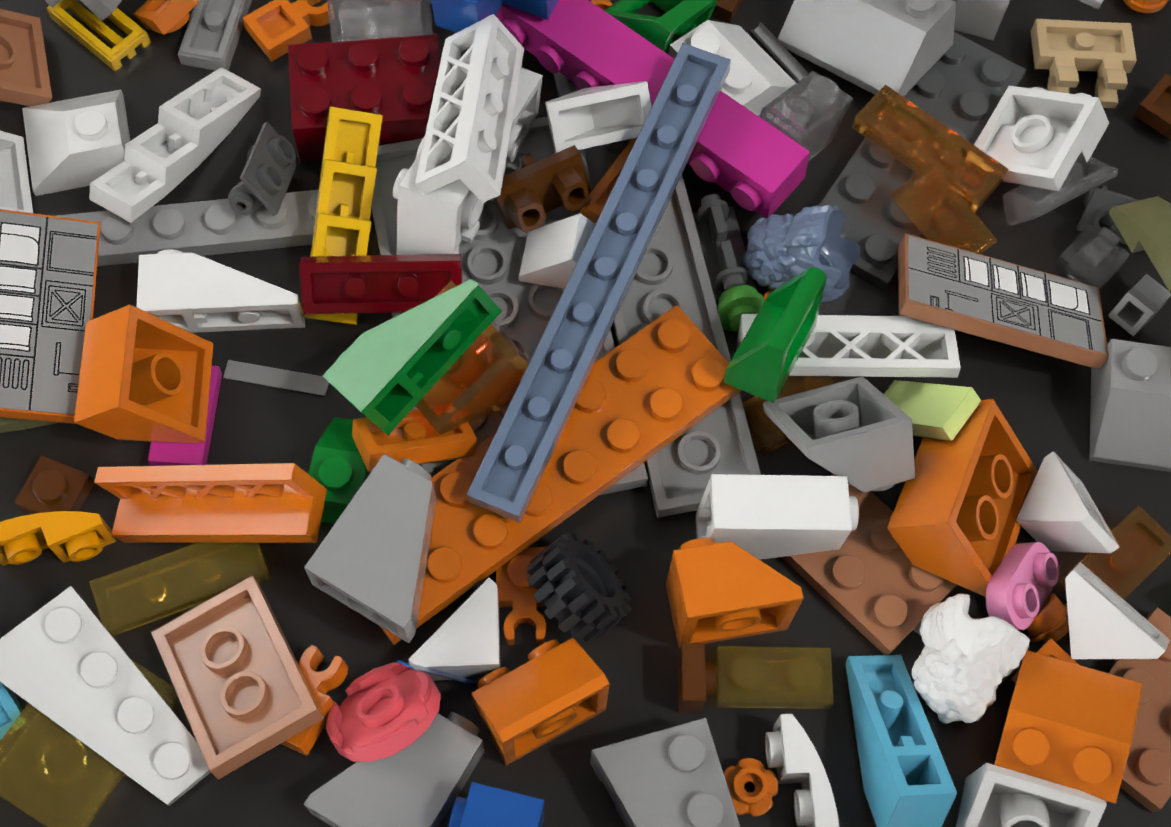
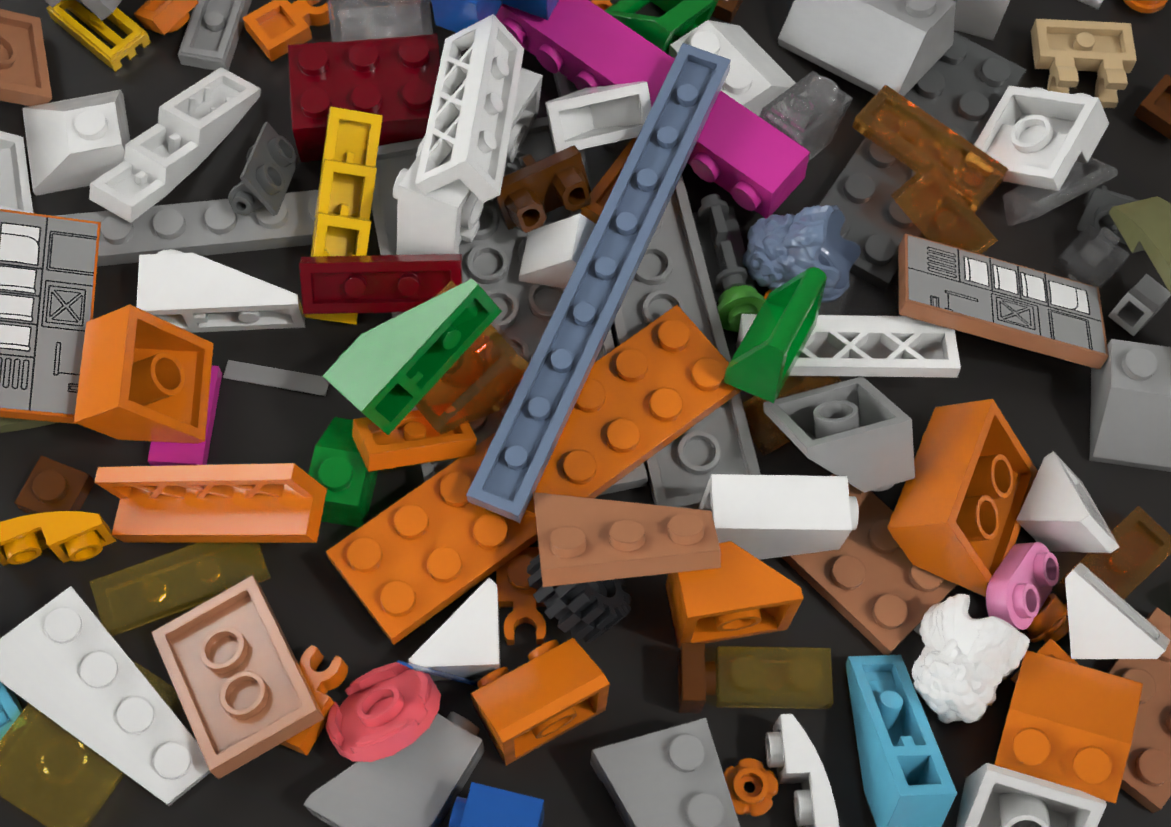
(381, 547): light grey slope -> none
(619, 539): none -> nougat wing
(779, 52): light grey piece -> none
(935, 409): yellowish green tile -> none

